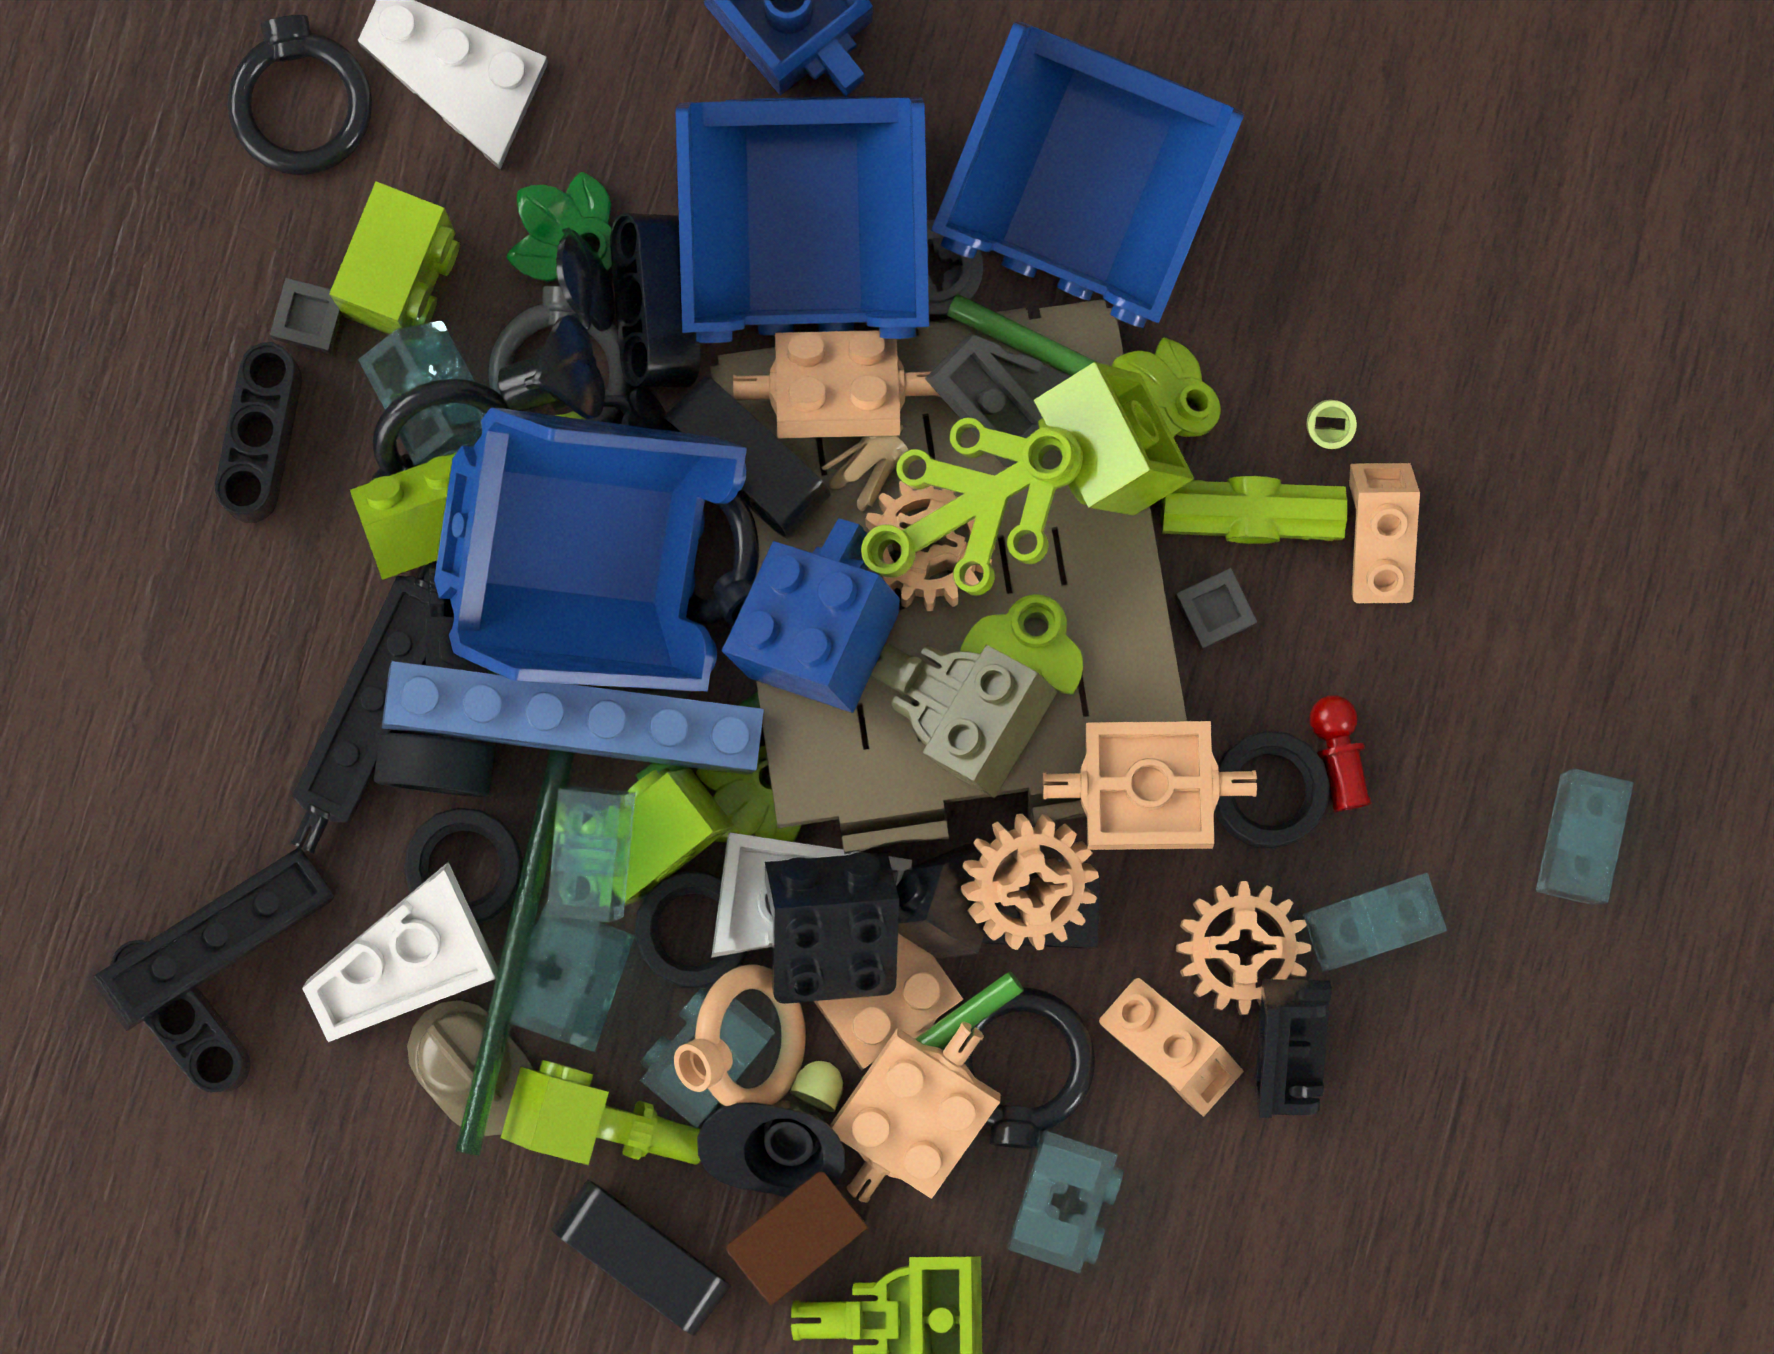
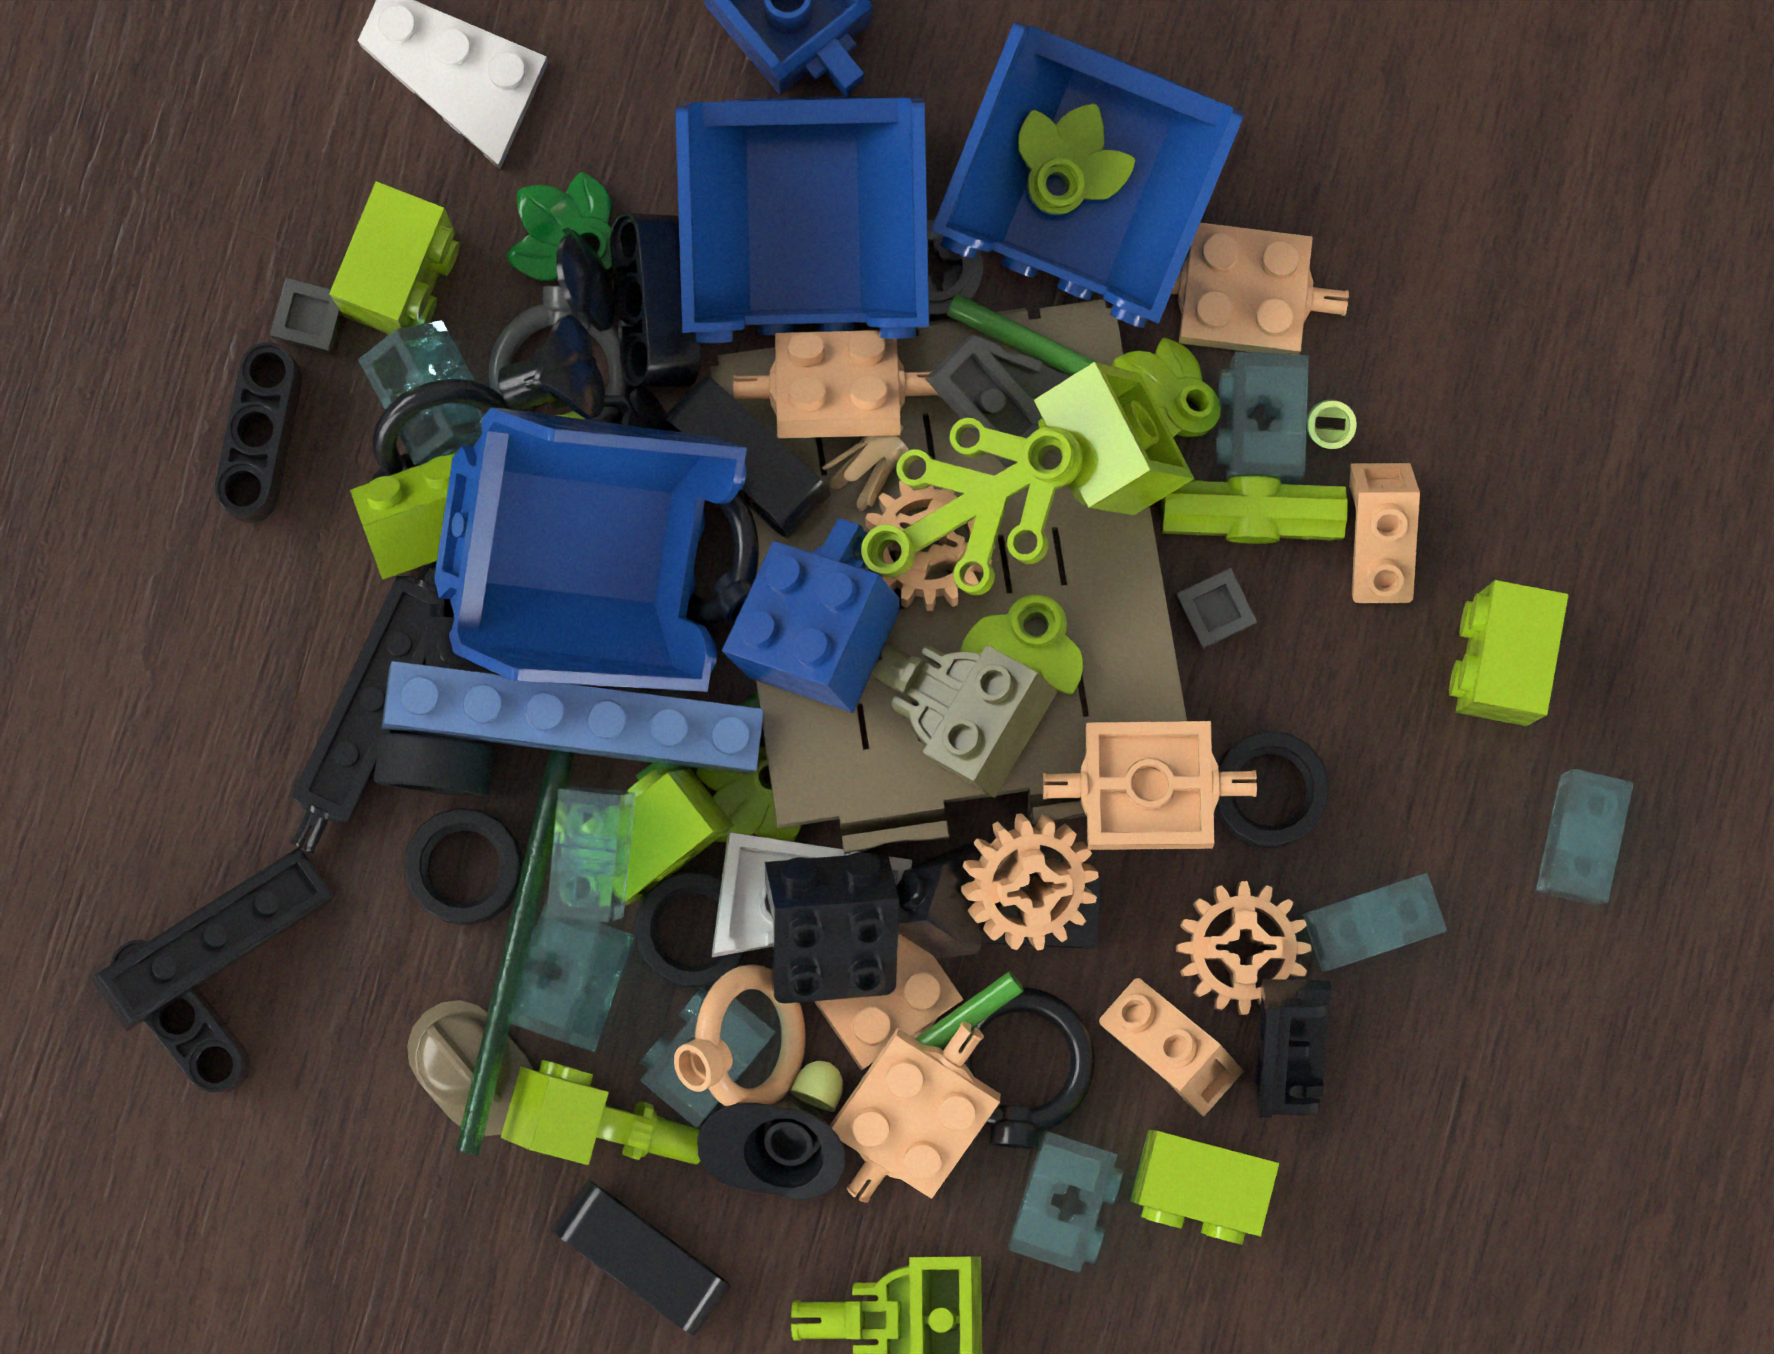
(289, 40): black piece -> none
(403, 961): white wing -> none
(796, 1237): reddish brown panel -> none
(1075, 154): none -> lime plate
(1204, 1184): none -> lime brick
(1250, 290): none -> light nougat plate
(1281, 387): none -> clear light blue brick
(1334, 721): red pin -> none
(1509, 653): none -> lime brick

